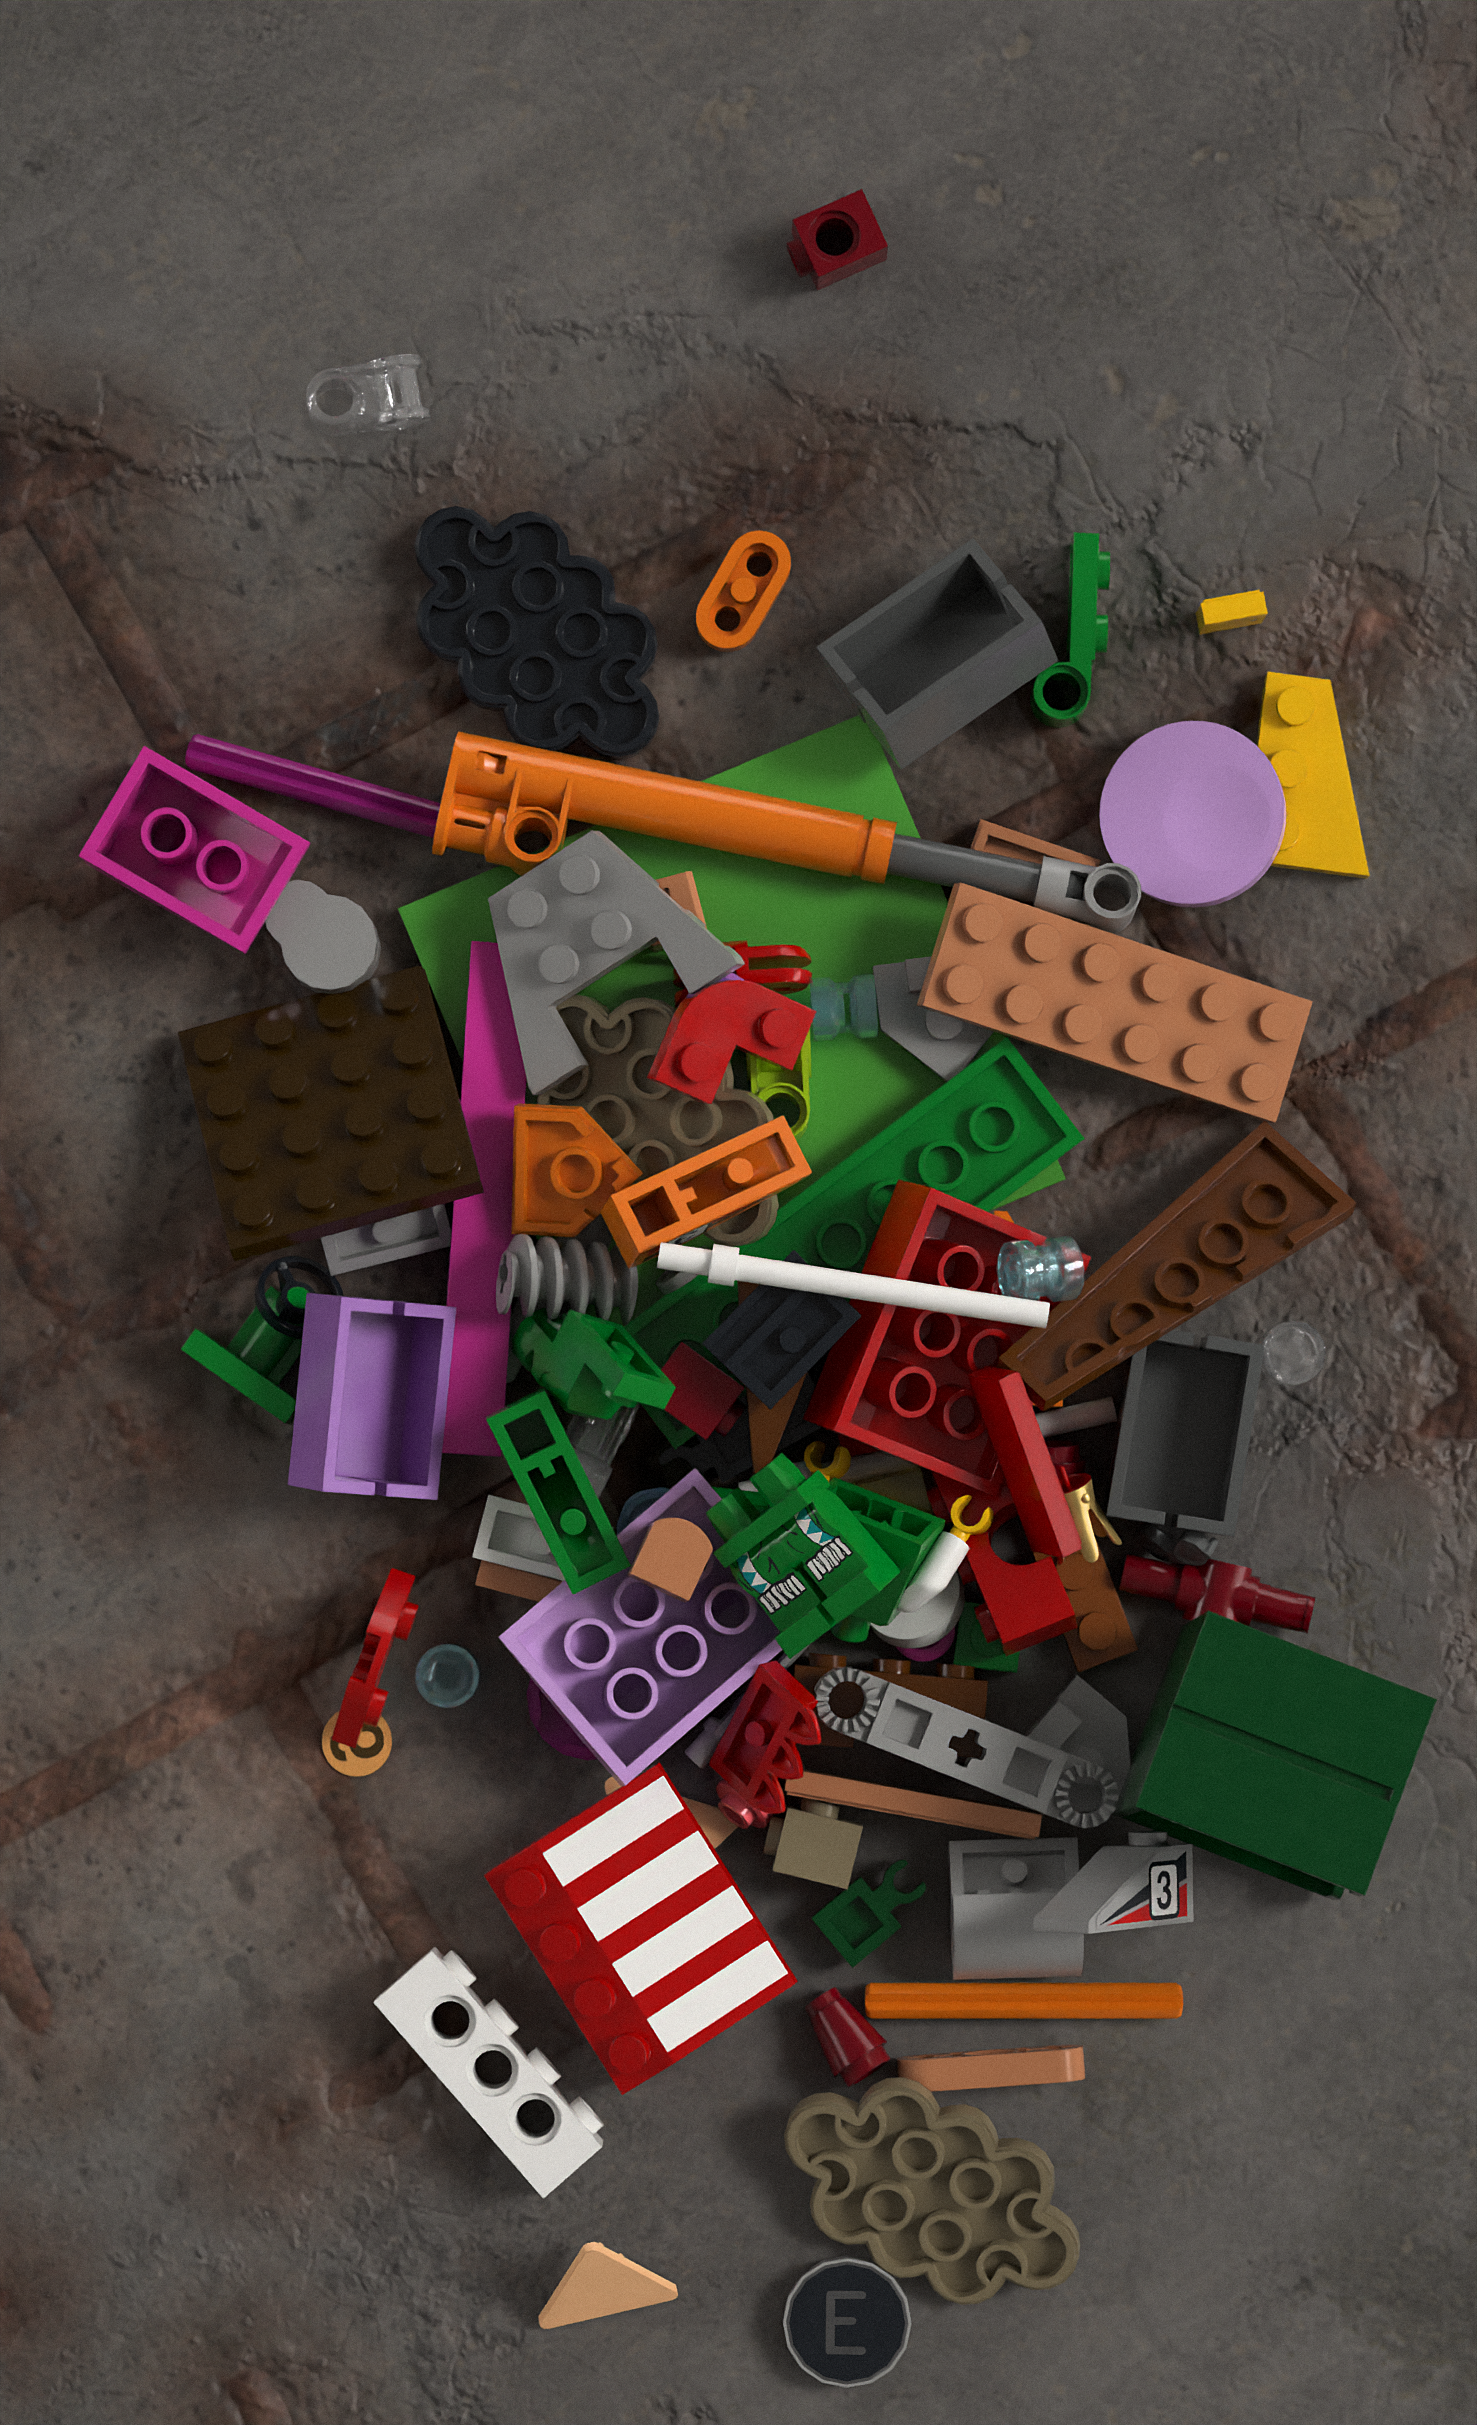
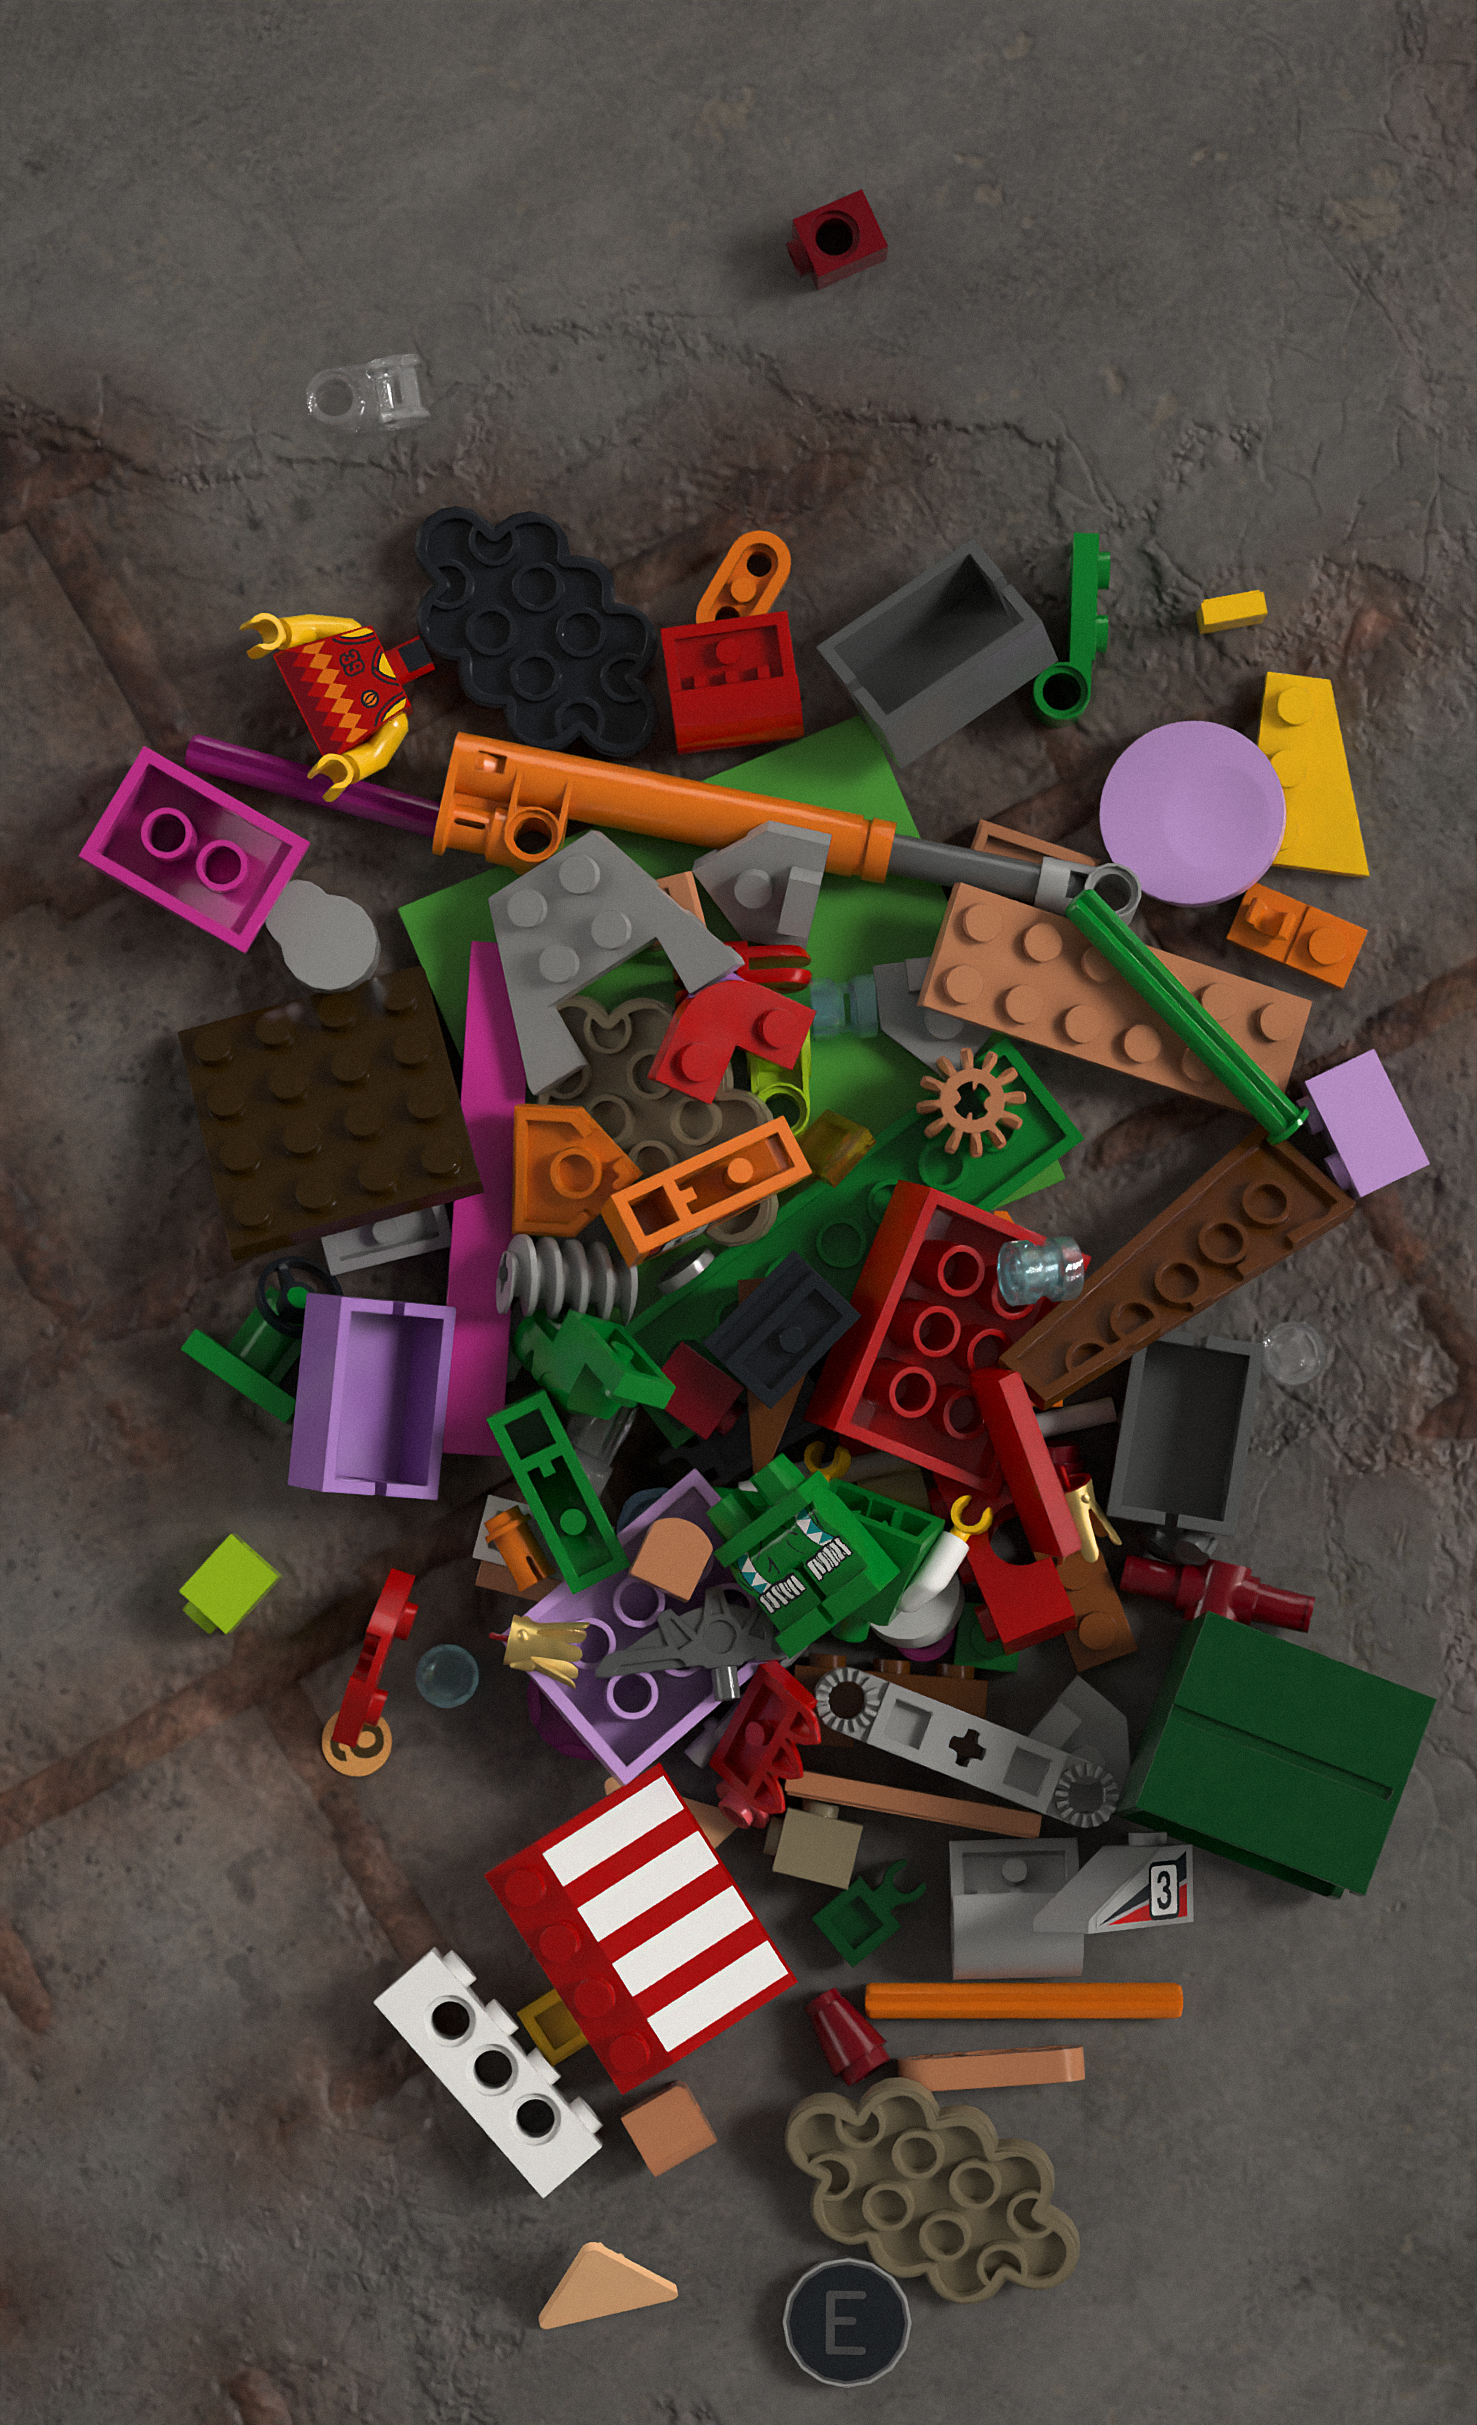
(228, 1586): none -> lime brick
(344, 689): none -> torso
(518, 1547): none -> orange pin
(544, 1647): none -> pearl gold piece
(552, 2027): none -> yellow tile
(668, 2127): none -> nougat piece
(707, 1638): none -> dark grey piece
(726, 1265): white bar -> none
(732, 682): none -> red brick
(768, 882): none -> light grey plate
(834, 1146): none -> clear orange tile
(992, 1107): none -> nougat gear
(1186, 1016): none -> green axle
(1296, 935): none -> orange plate
(1361, 1126): none -> lavender brick

